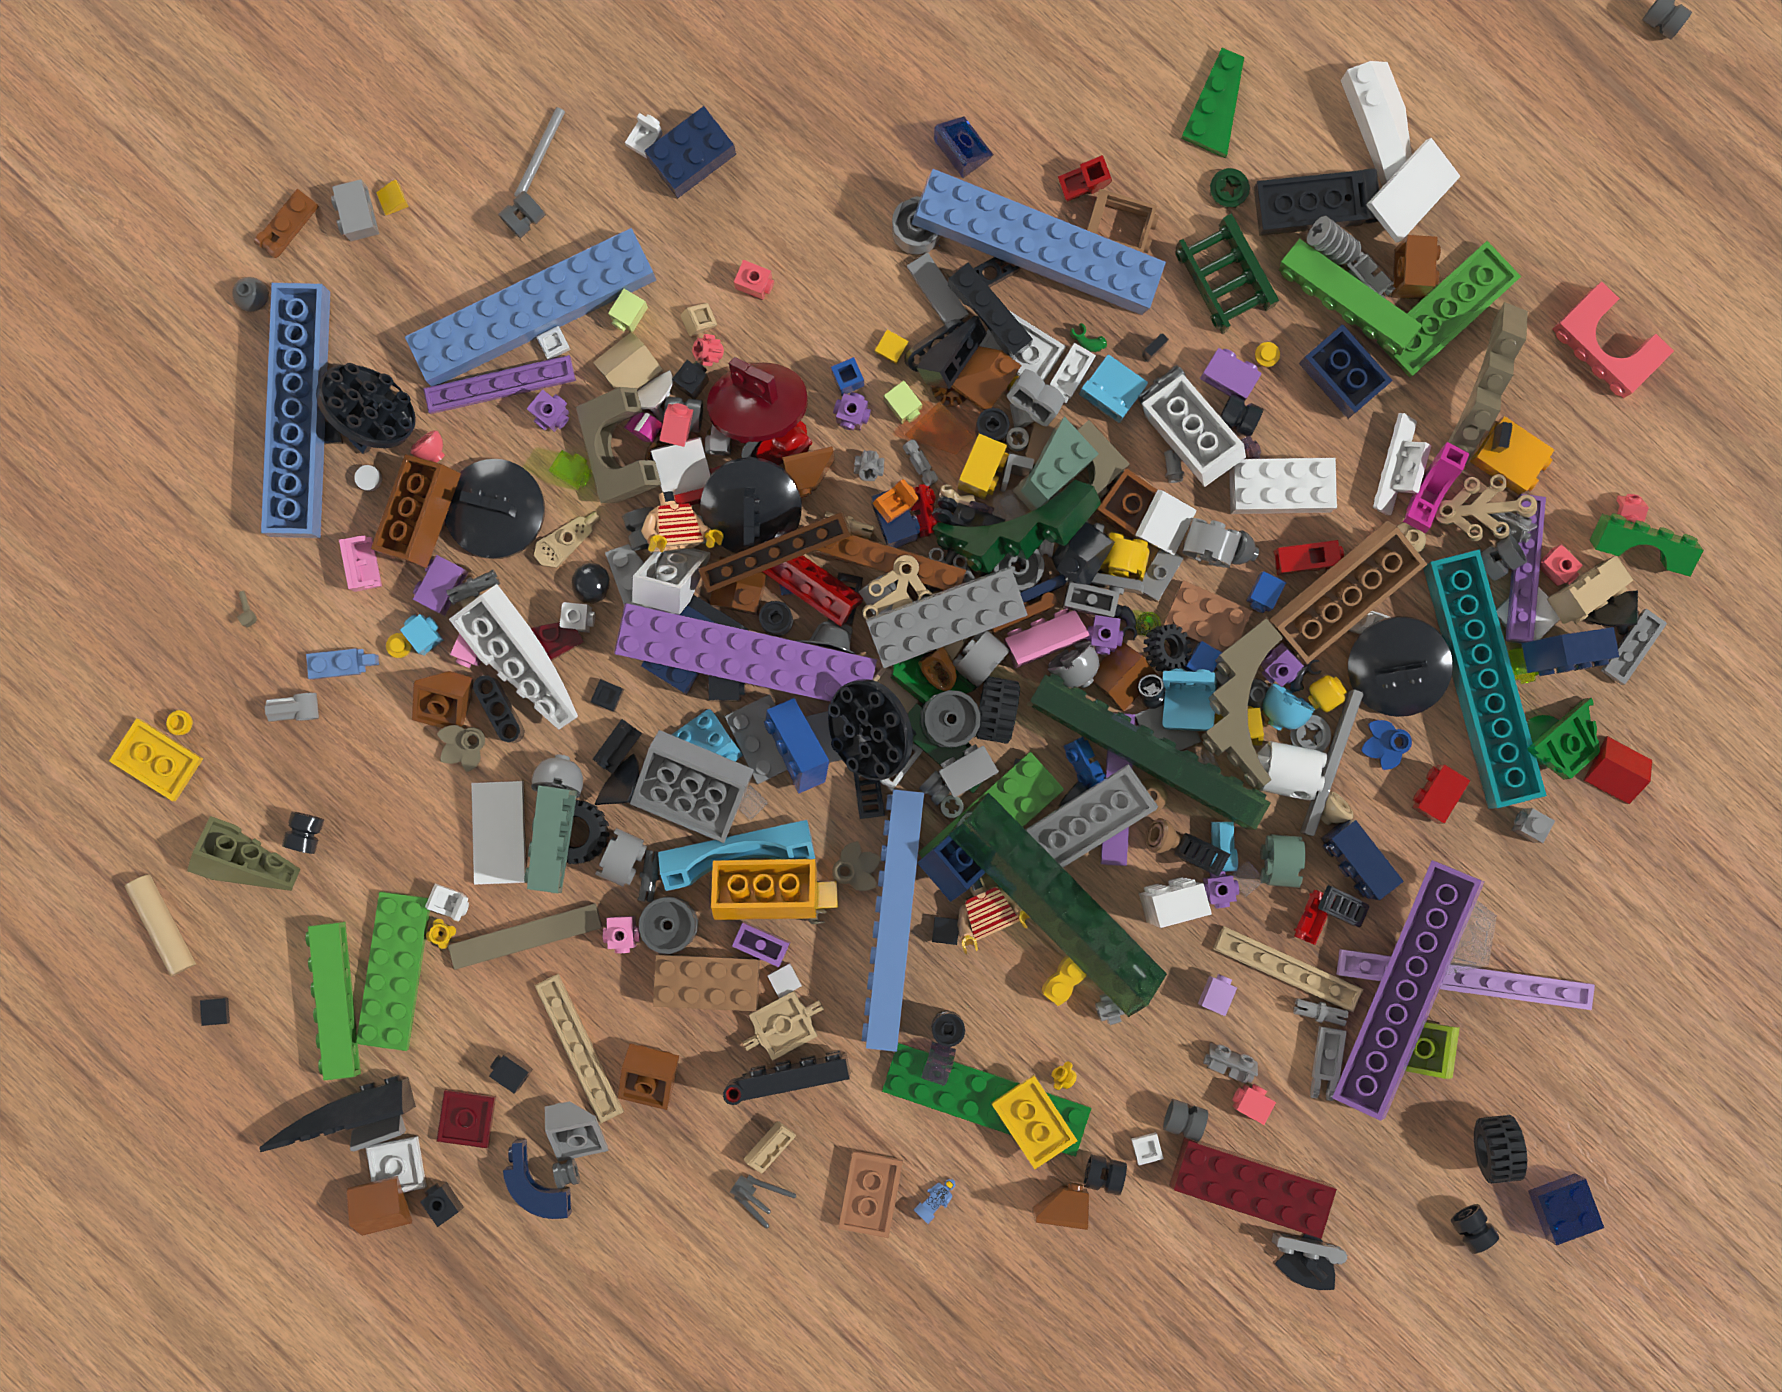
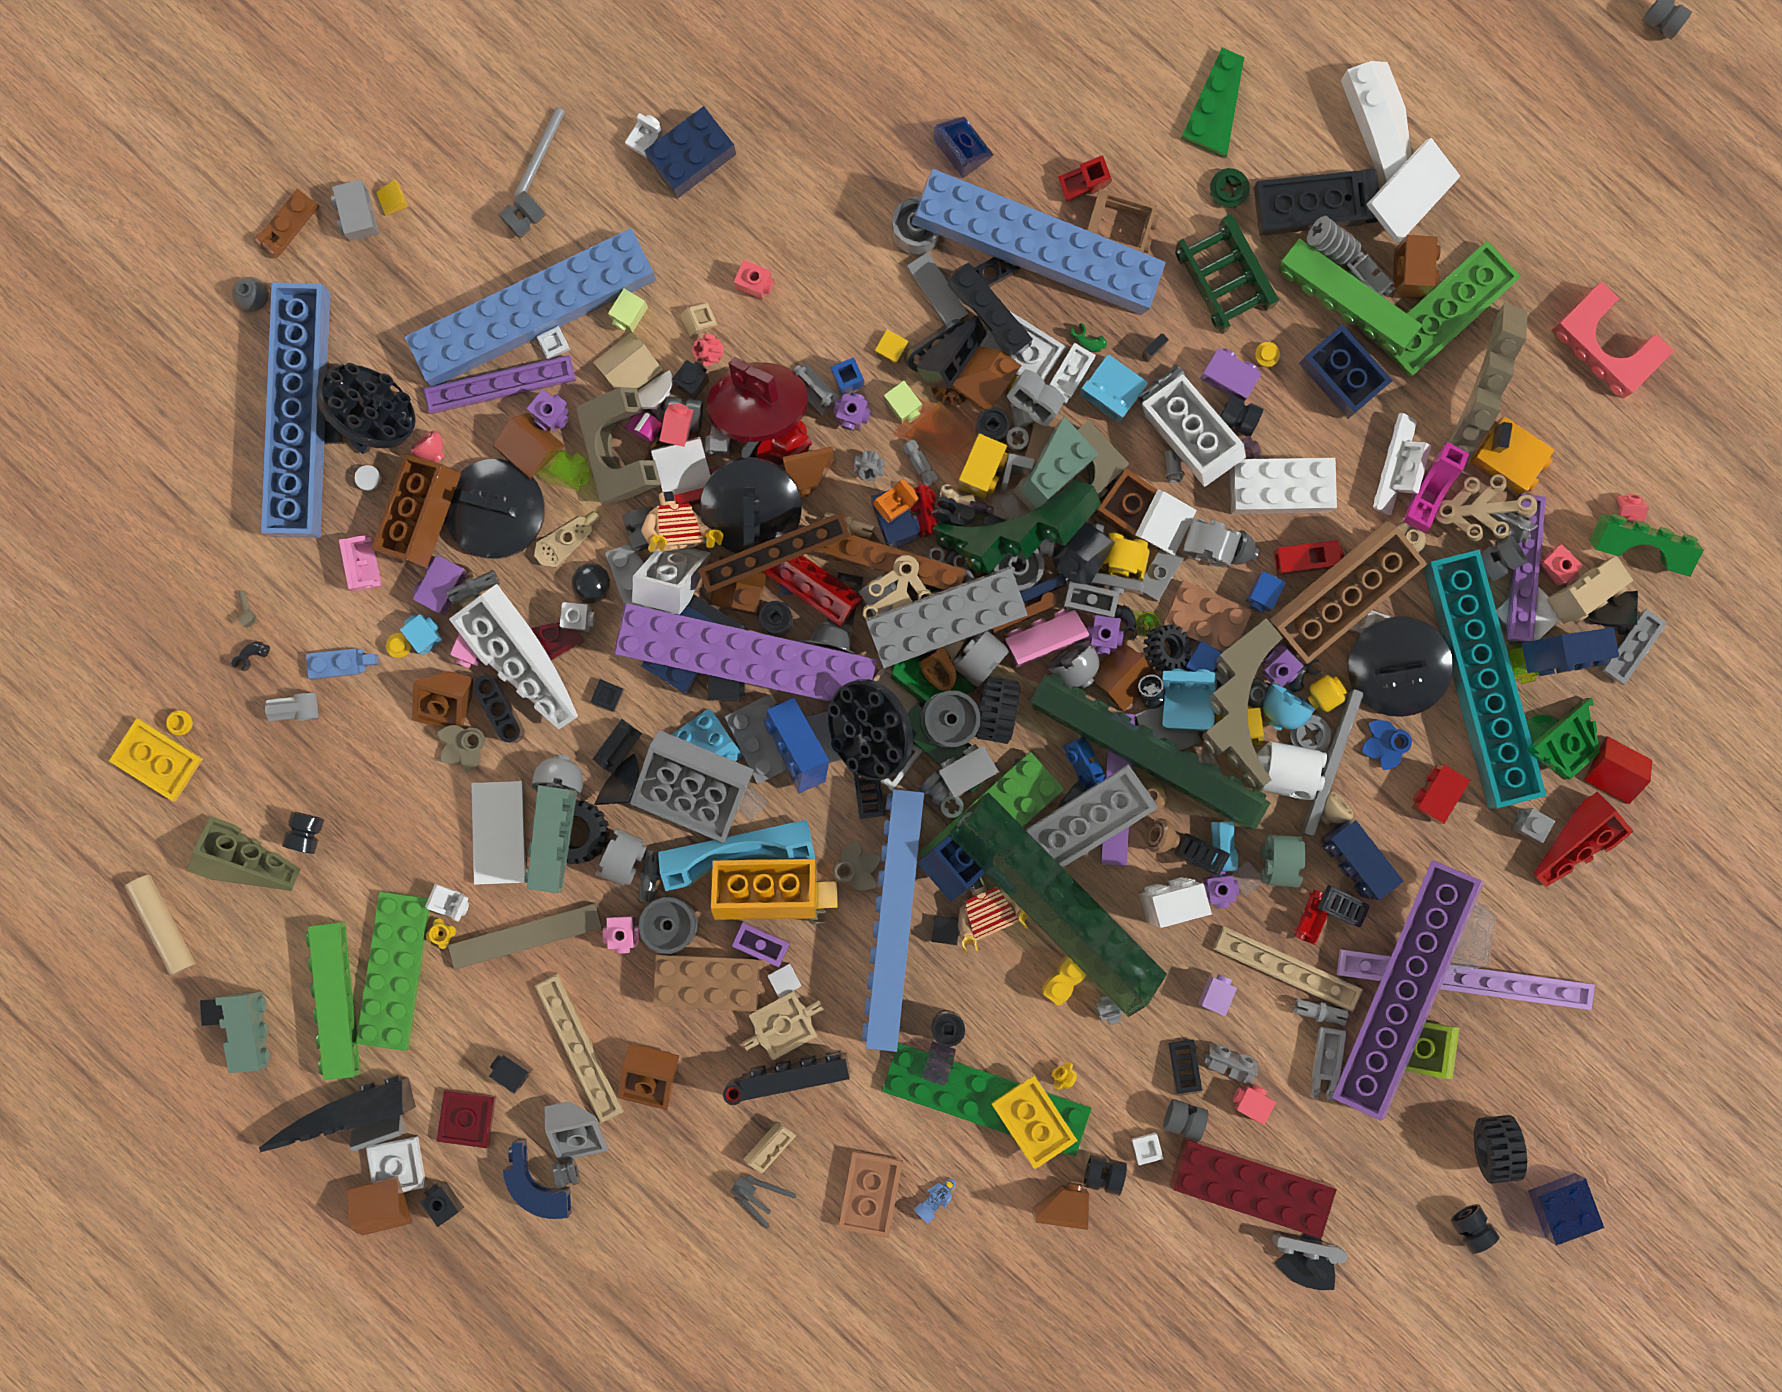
(245, 1031): none -> sand green wedge
(254, 648): none -> black arm
(527, 445): none -> dark orange slope
(818, 392): none -> light grey hinge
(1185, 1090): none -> black slope
(1589, 830): none -> red wedge

